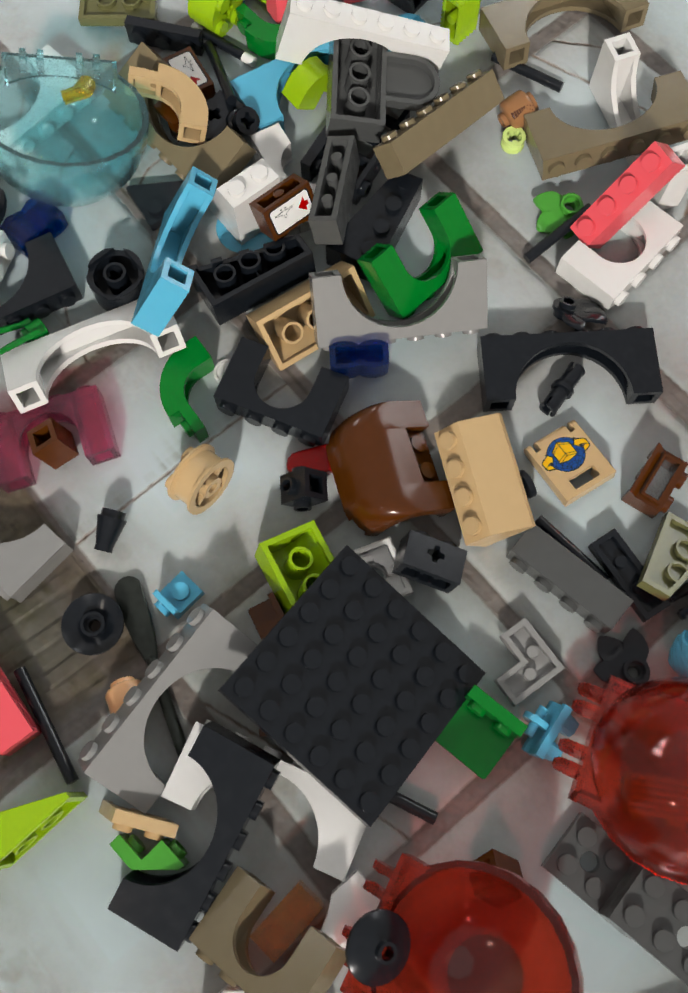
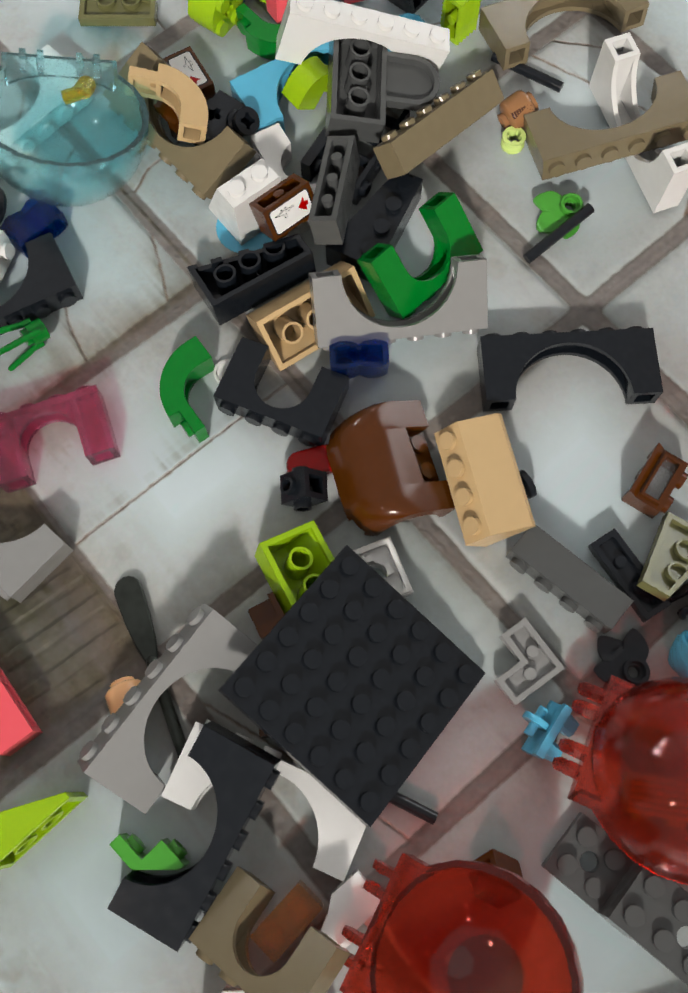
(35, 365): white arch -> none
(46, 725): black bar -> none
(52, 443): reddish brown brick -> none
(78, 620): black dish -> none
(108, 529): black cone -> none
(115, 277): black brick -> none
(127, 819): tan wing -> none
(153, 200): black wing -> none
(164, 35): black plate -> none
(166, 278): medium azure arch -> none
(178, 596): medium azure bracket -> none
(199, 478): tan wheel -> none
(220, 73): black bar -> none
(227, 46): black bar -> none
(368, 939): black dish -> none
(430, 561): black brick -> none
(480, 732): green bracket -> none
(546, 526): black bar -> none
(562, 389): black pin -> none
(565, 456): tan container -> none
(578, 312): black plate -> none
(608, 281): white arch -> none
(627, 195): coral brick -> none

